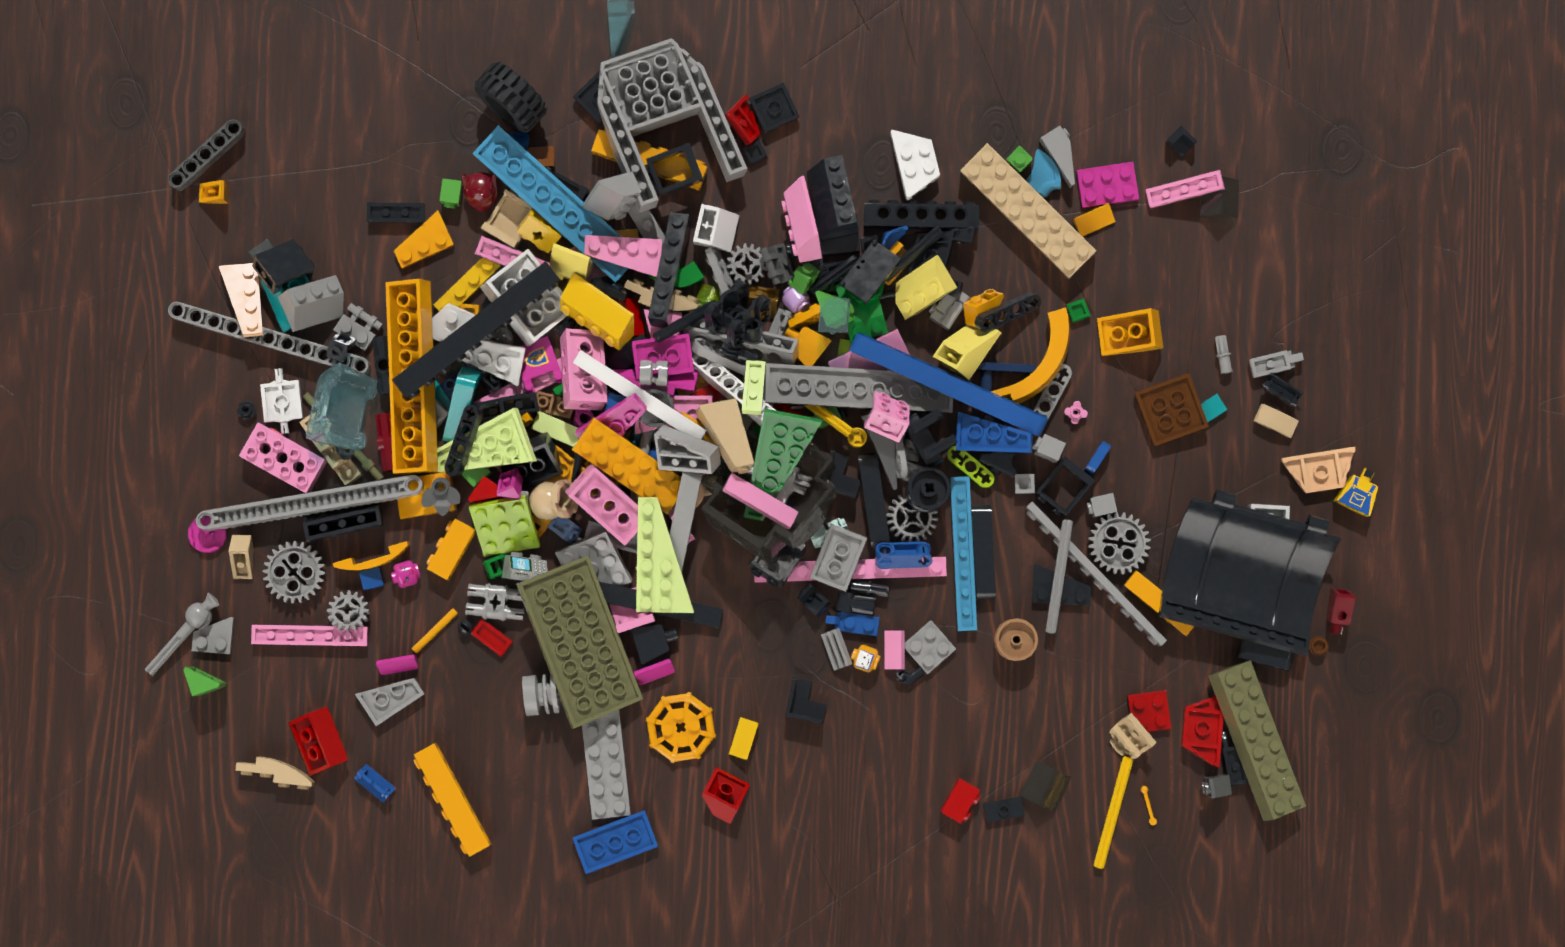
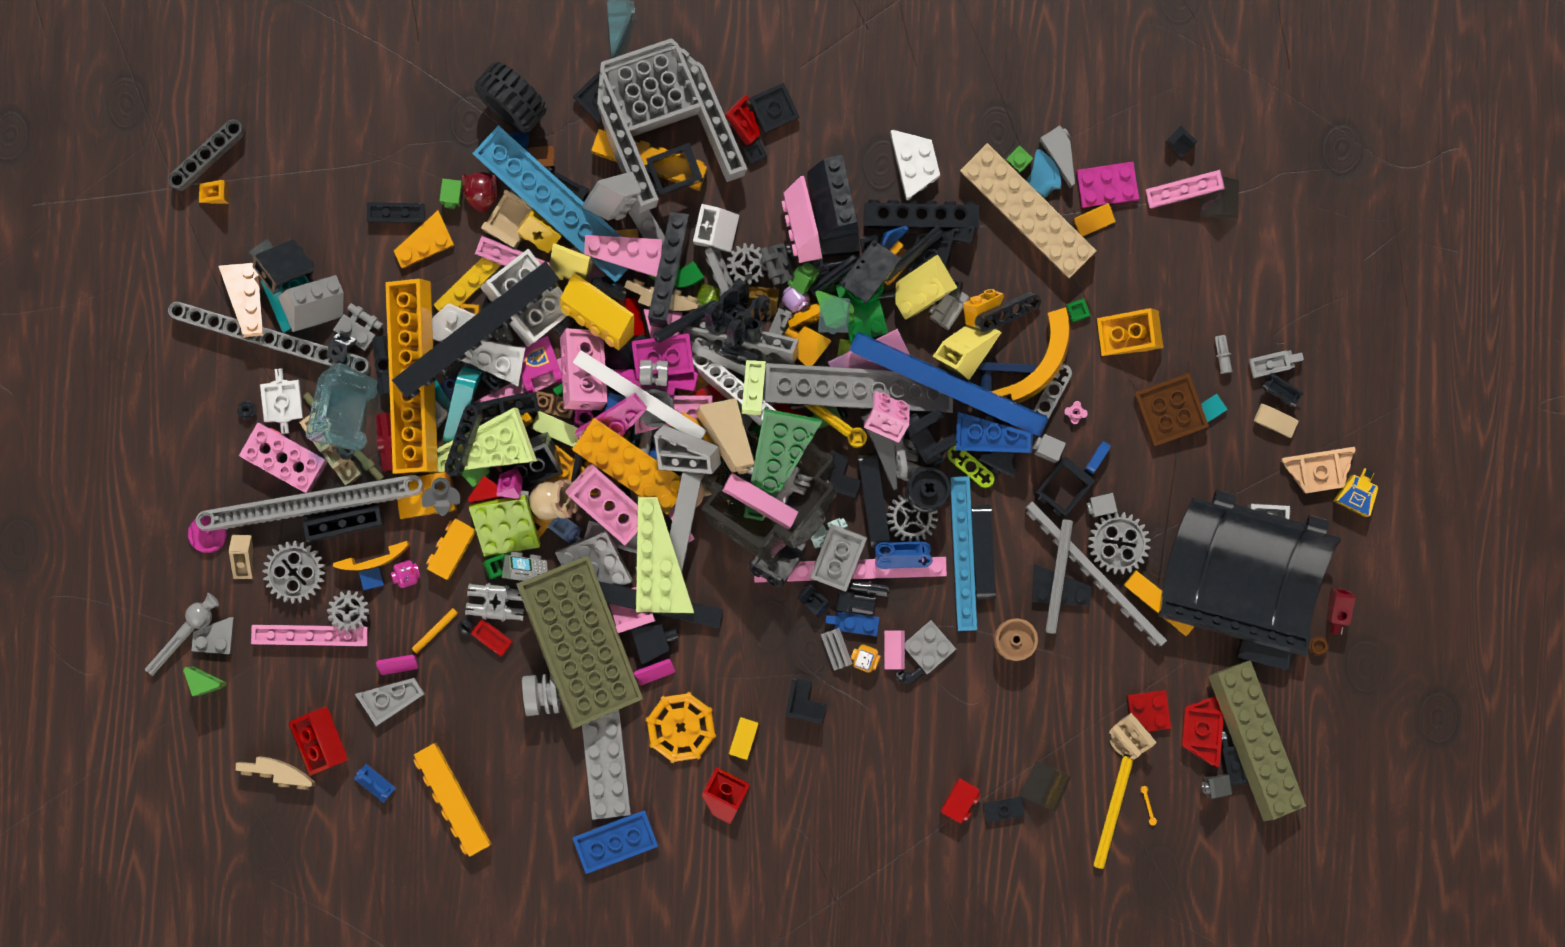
(1024, 484): light grey plate -> none

